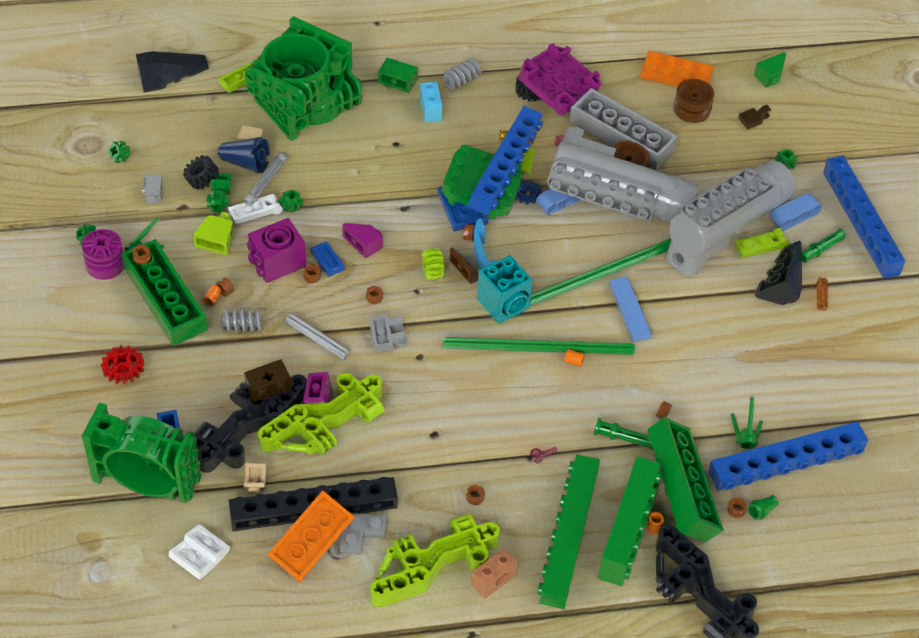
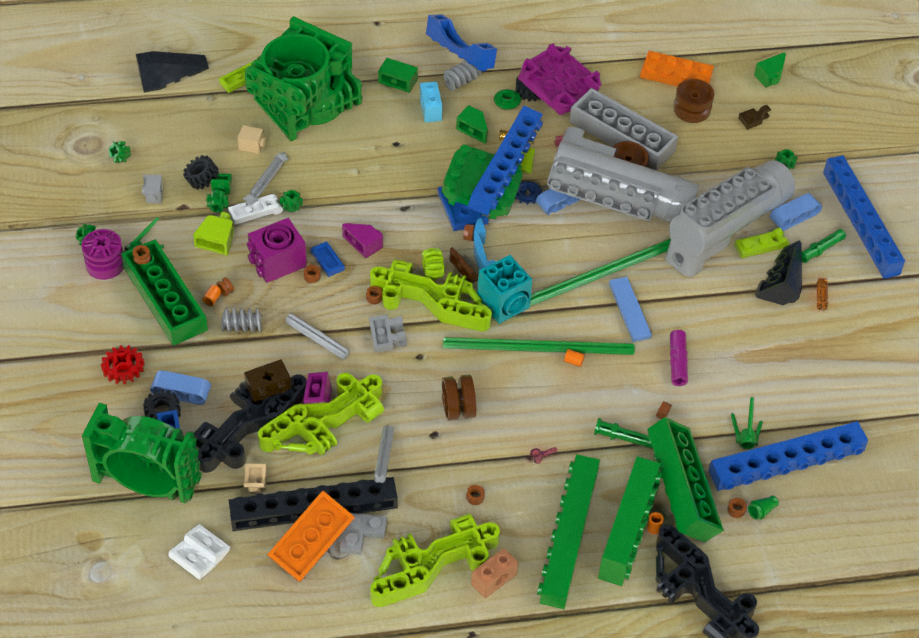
(161, 399): none -> black tyre
(186, 387): none -> medium blue beam
(246, 153): dark blue cone -> none
(384, 454): none -> light grey axle
(439, 299): none -> lime beam
(442, 30): none -> blue arch
(459, 397): none -> reddish brown wheel
(472, 123): none -> green slope
(507, 104): none -> green piece
(678, 357): none -> magenta axle

